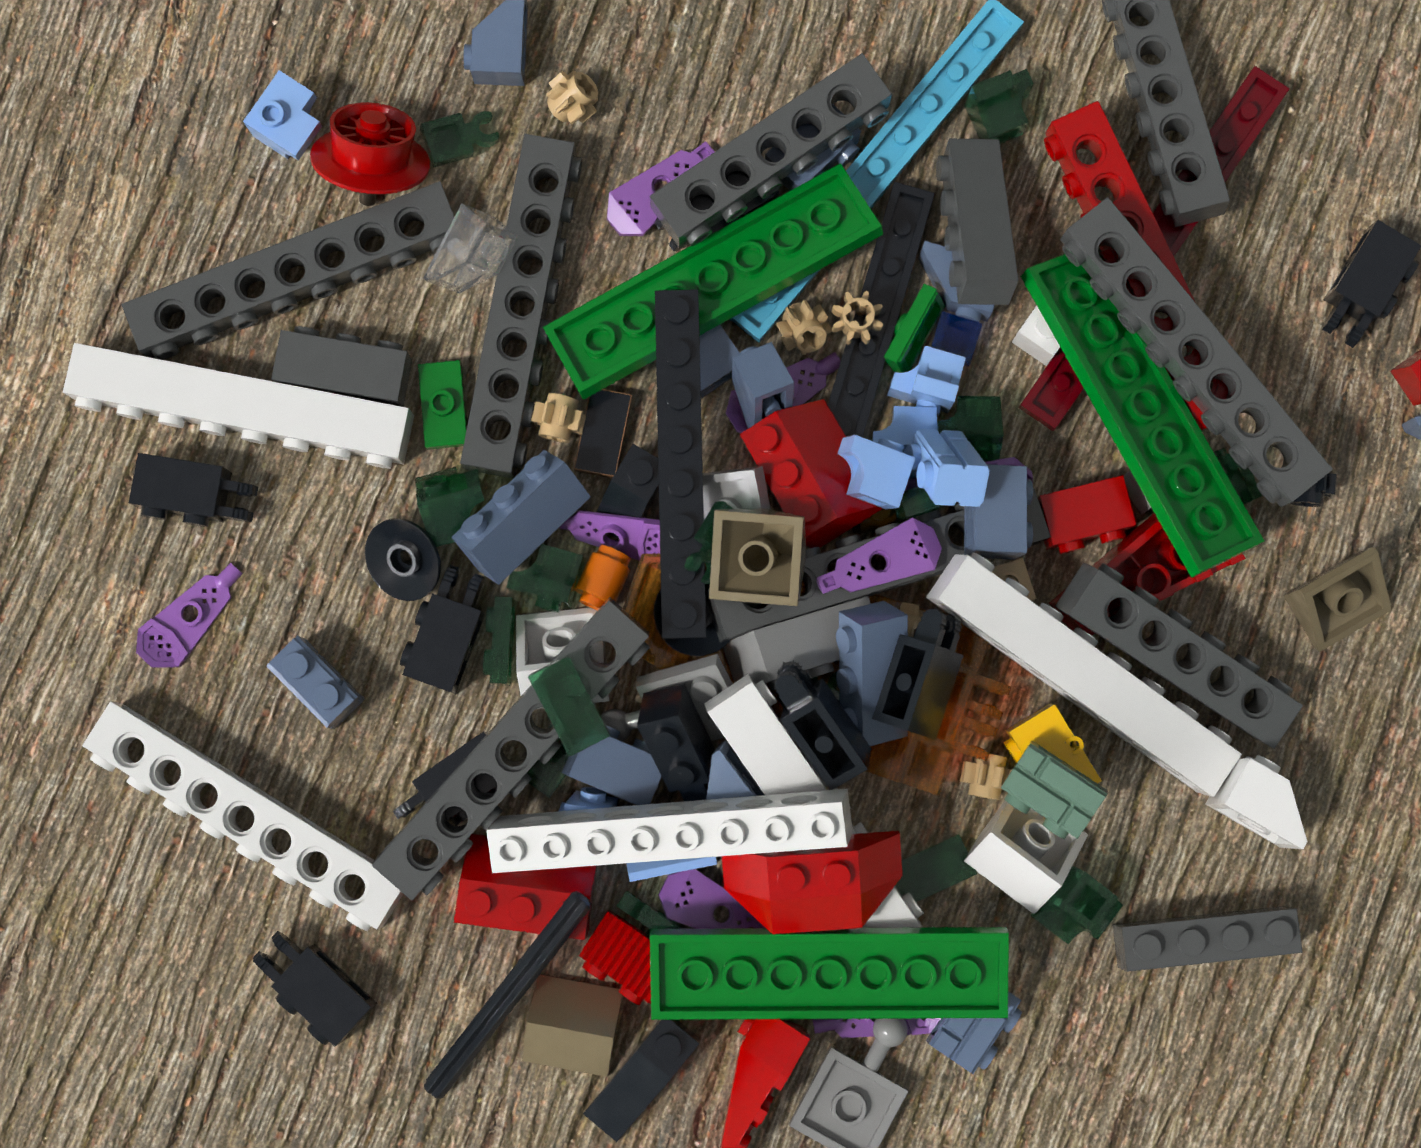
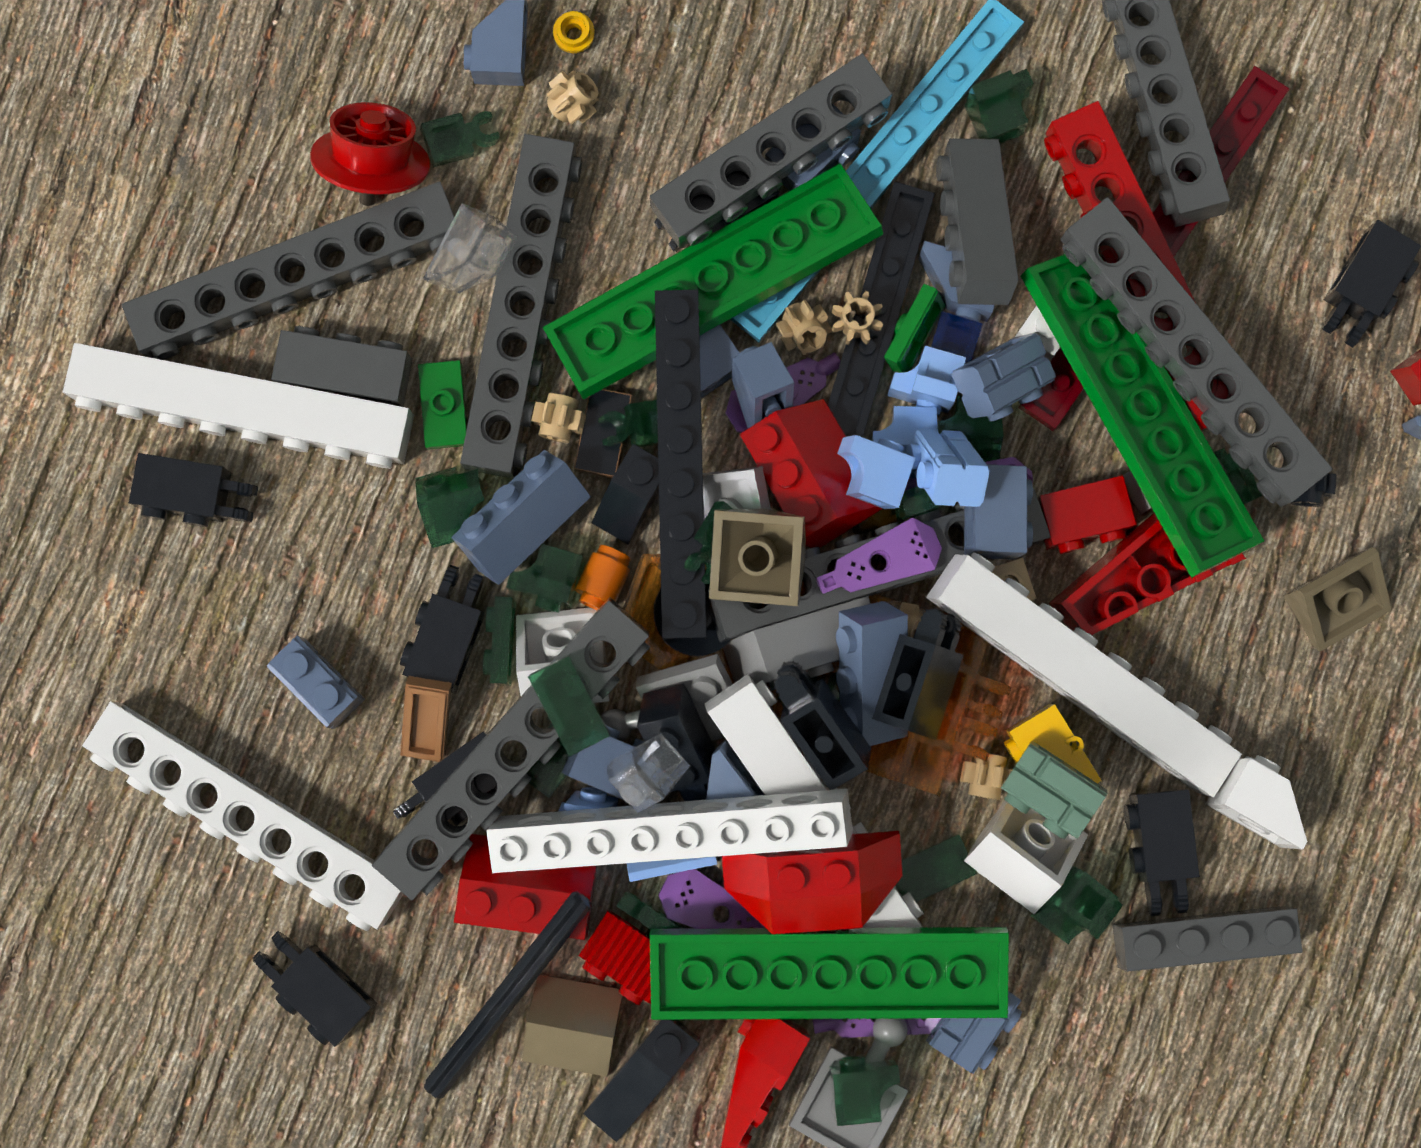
(176, 630): medium lavender piece -> none
(283, 117): light blue brick -> none
(393, 568): black dish -> none
(425, 718): none -> medium nougat tile
(571, 20): none -> yellow plate
(635, 534): medium lavender piece -> none
(638, 424): none -> clear green plate
(642, 186): medium lavender piece -> none
(647, 772): none -> clear slope
(859, 1088): none -> clear green brick
(1003, 377): none -> sand blue brick
(1163, 845): none -> black hinge
(1263, 717): dark grey brick -> none

